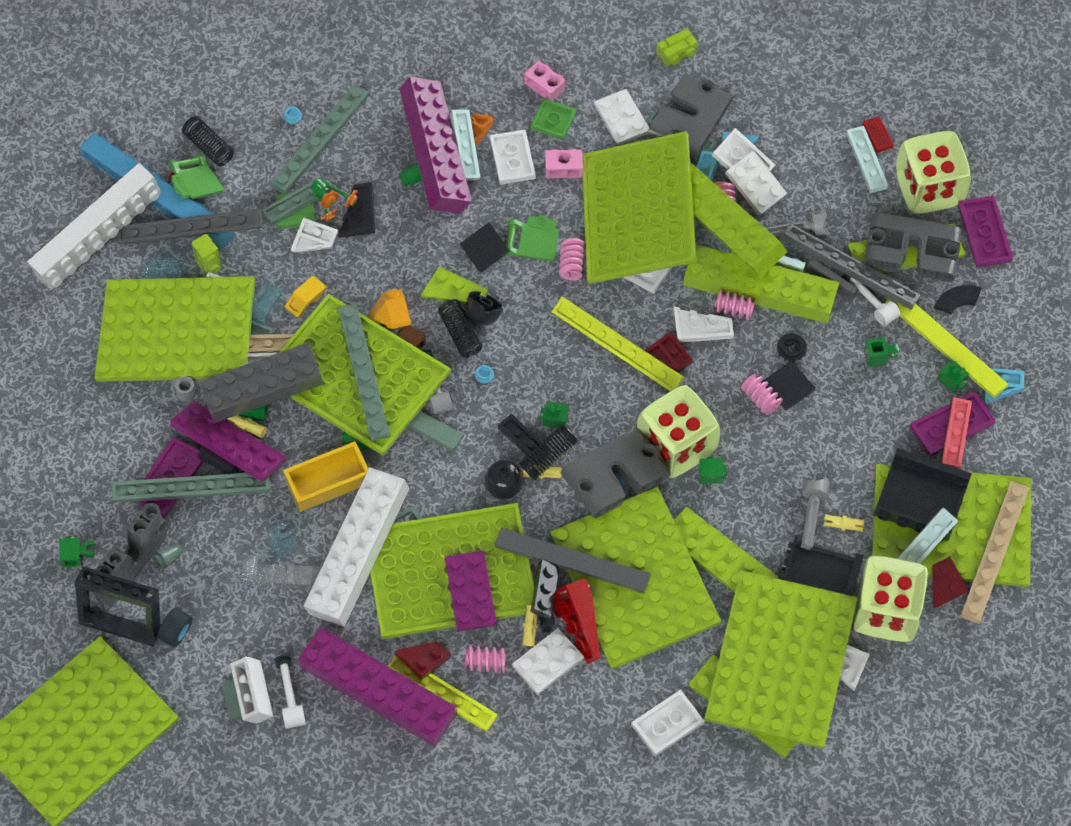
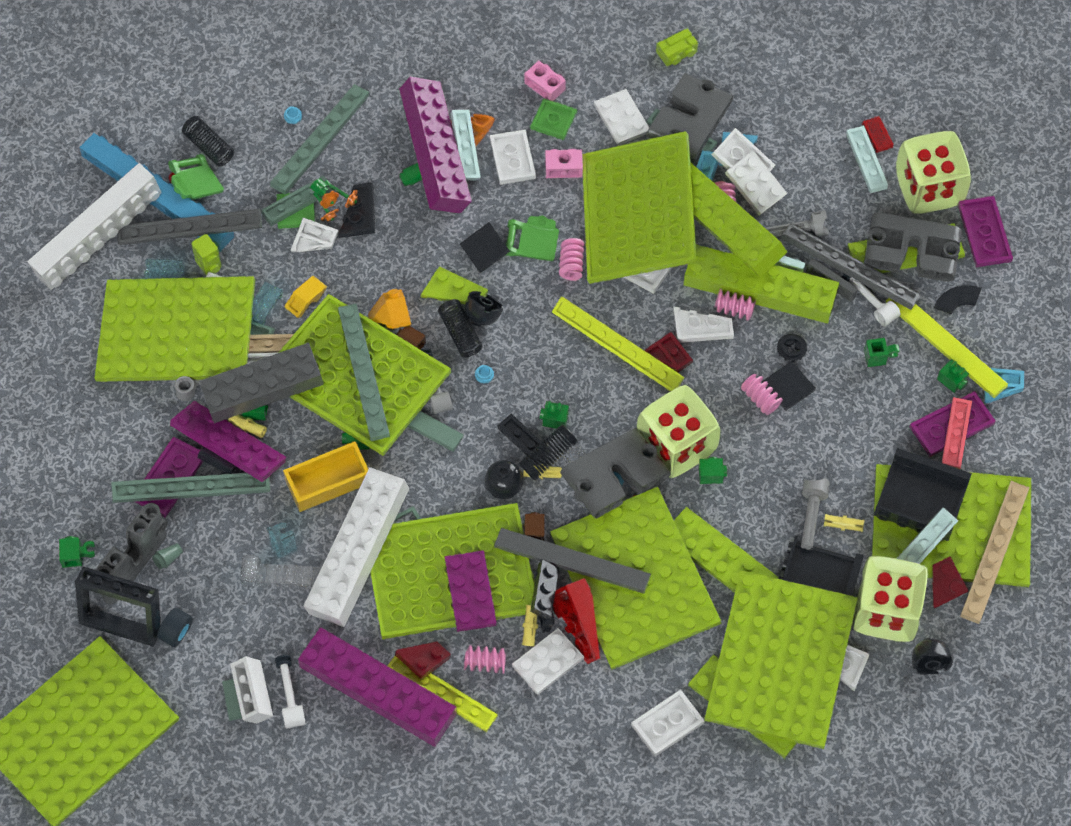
(534, 525): none -> reddish brown brick
(931, 656): none -> black cylinder

